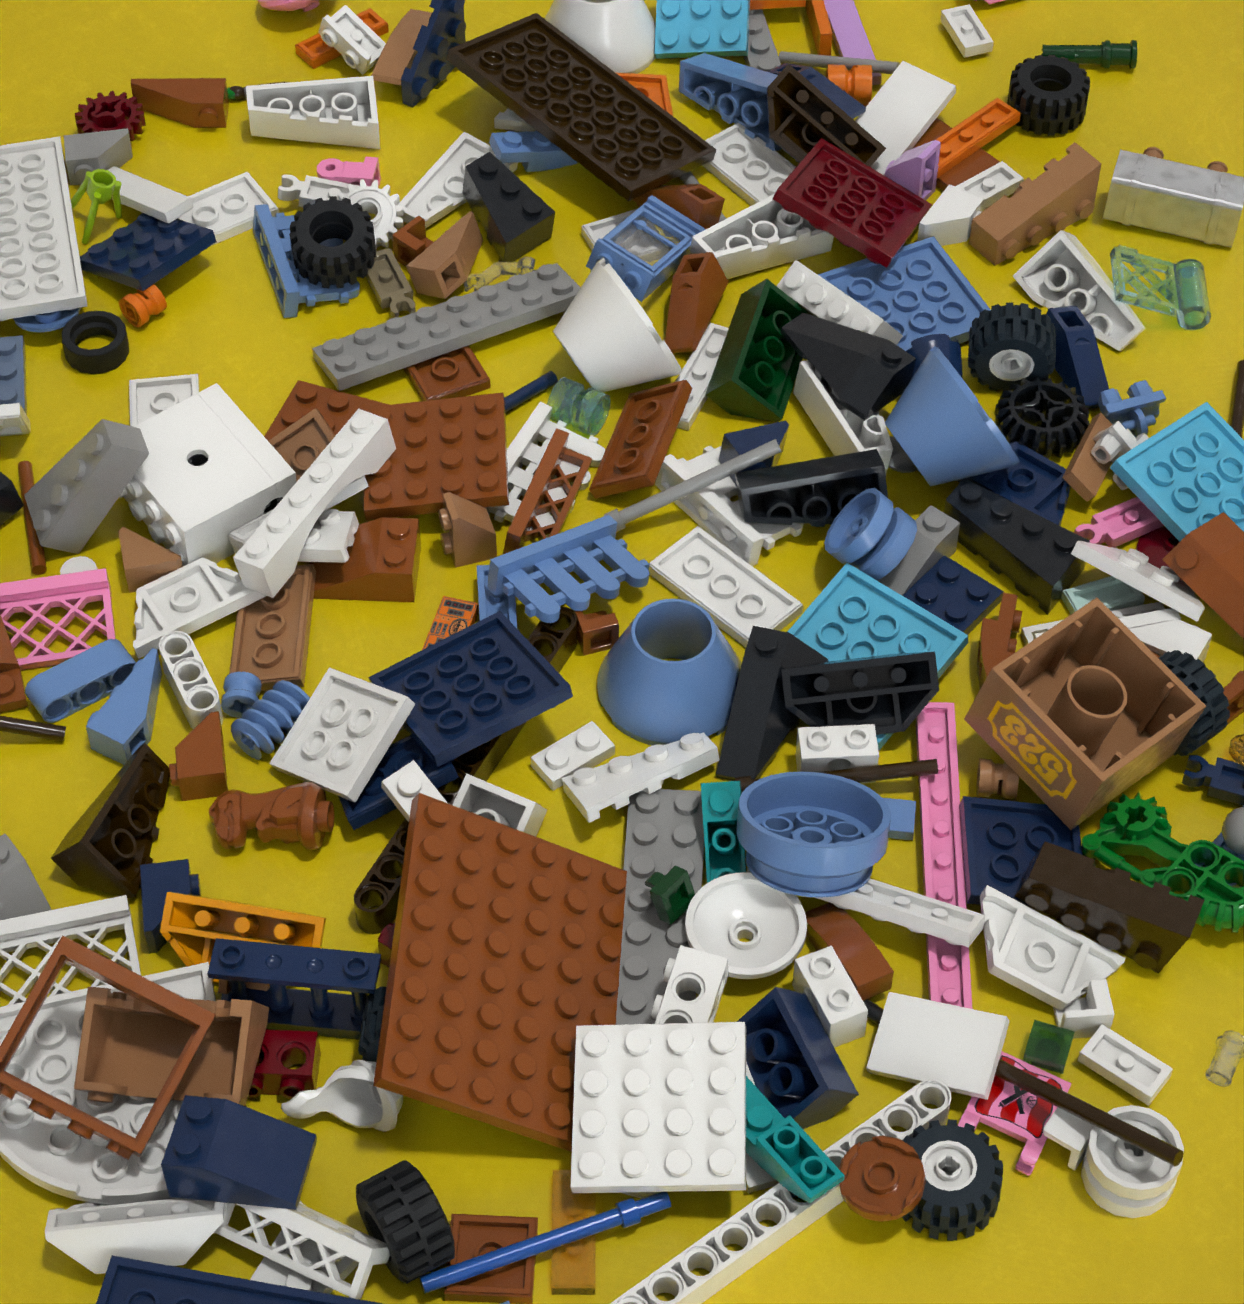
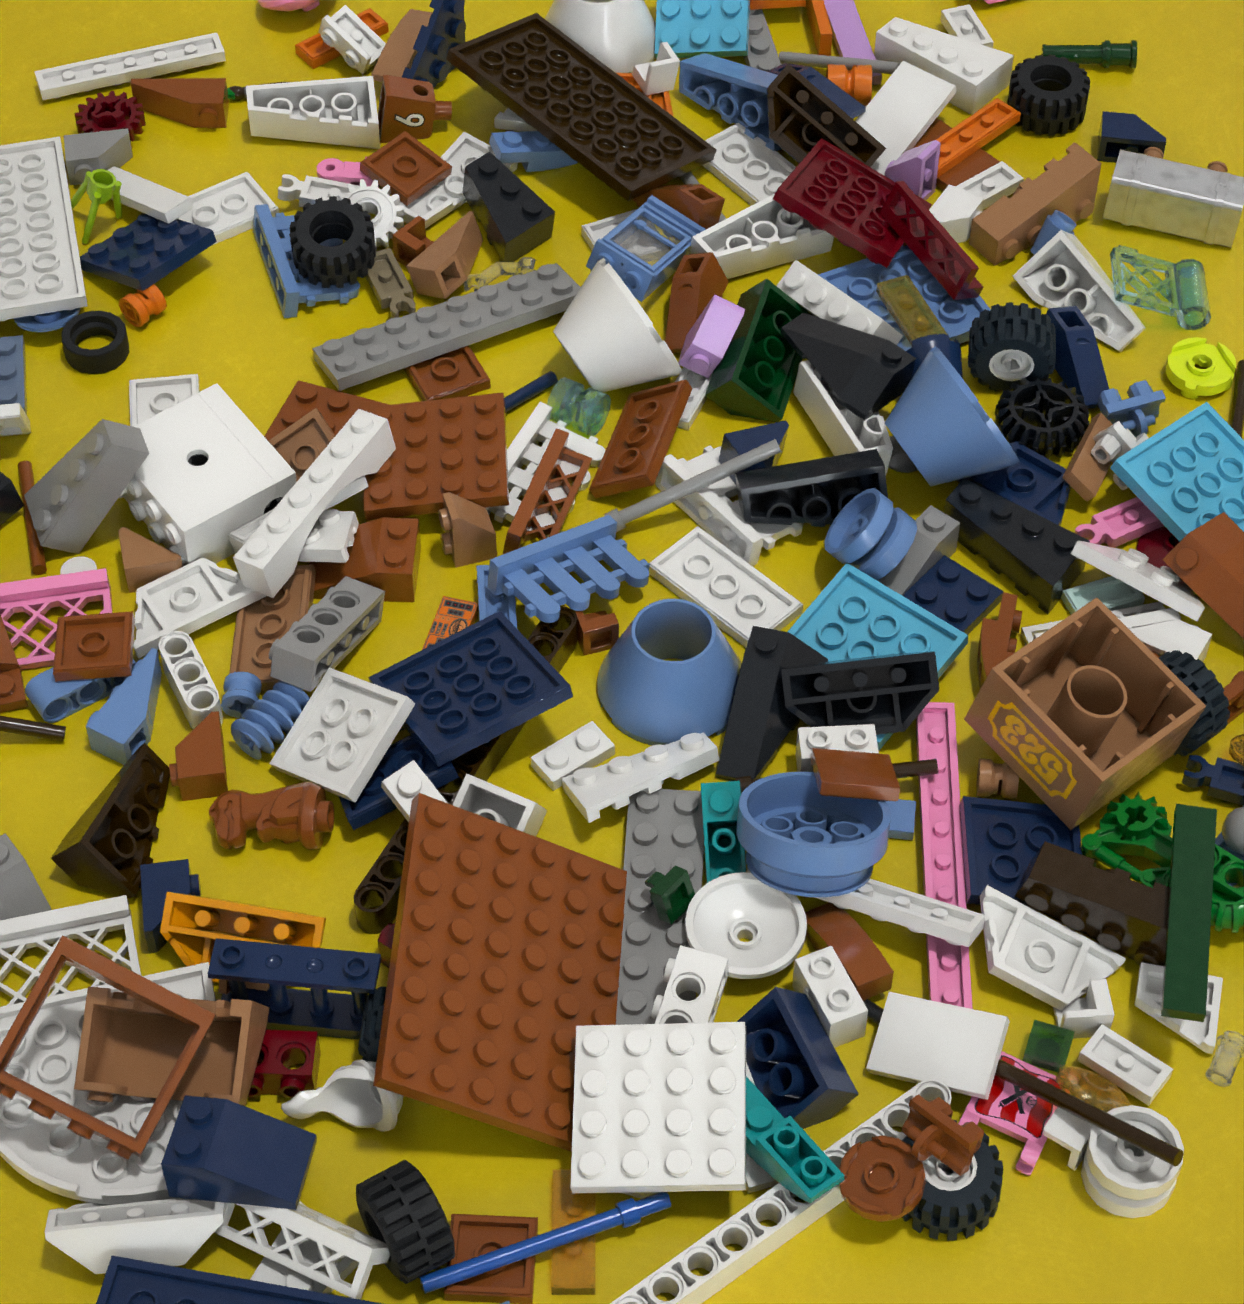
(94, 646): none -> dark orange tile
(129, 65): none -> white plate
(326, 633): none -> light grey brick
(406, 167): none -> dark orange tile
(409, 107): none -> dark orange torso
(660, 74): none -> white panel
(710, 336): none -> lavender slope
(854, 774): none -> dark orange tile
(908, 308): none -> clear yellow tile
(931, 243): none -> dark red fence
(939, 1135): none -> dark orange hips
(972, 67): none -> white wedge
(1050, 227): none -> medium blue cone
(1091, 1088): none -> clear yellow wheel
(1125, 133): none -> dark blue slope
(1149, 1000): none -> white wing
(1189, 913): none -> dark green tile
(1195, 381): none -> neon yellow plate

